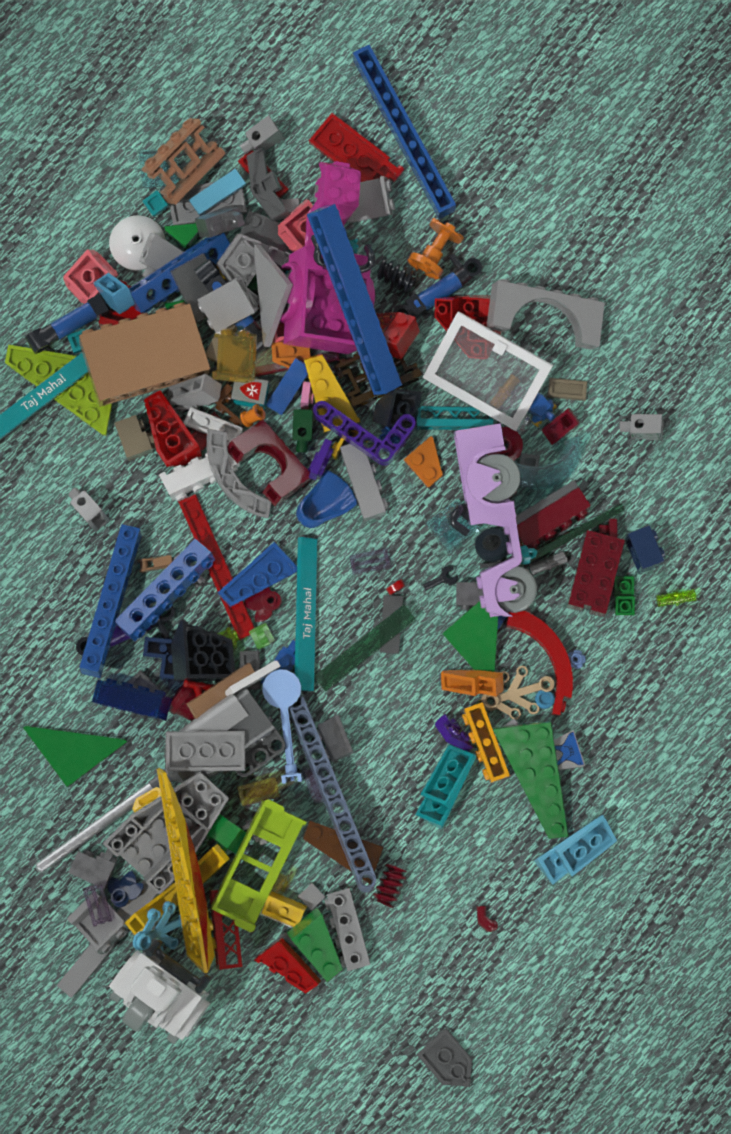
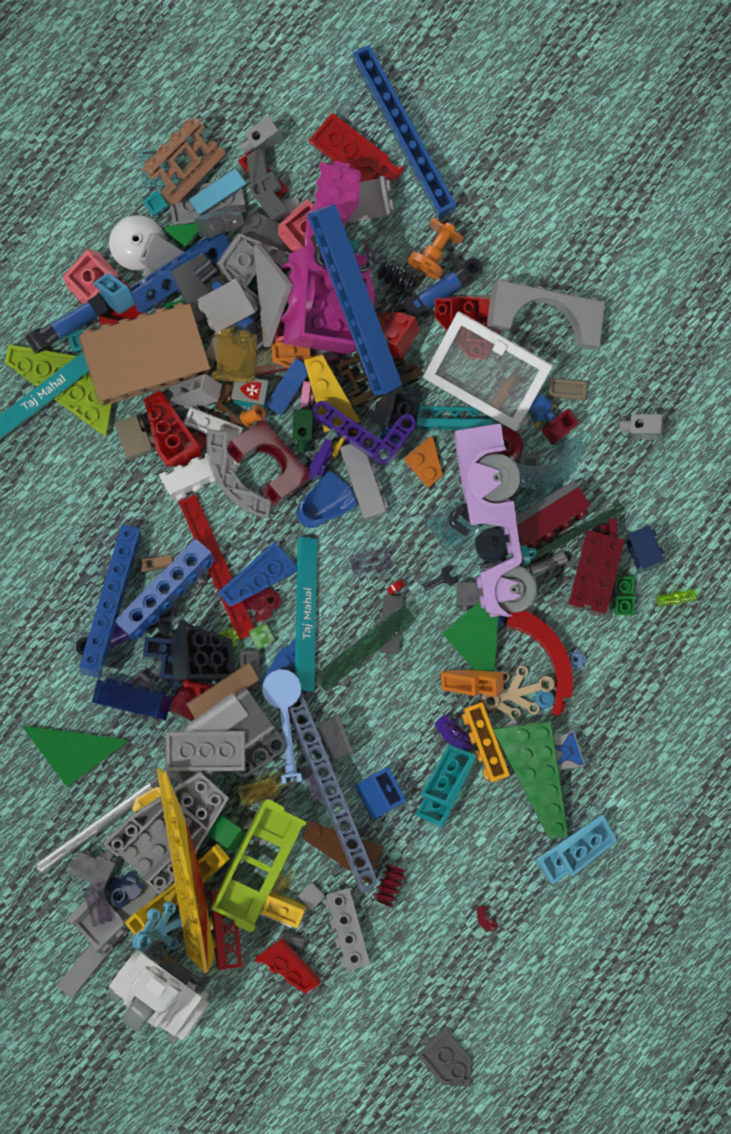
(88, 509): light grey torso -> none
(253, 678): white tile -> none
(316, 944): green wedge -> none
(380, 793): none -> blue slope

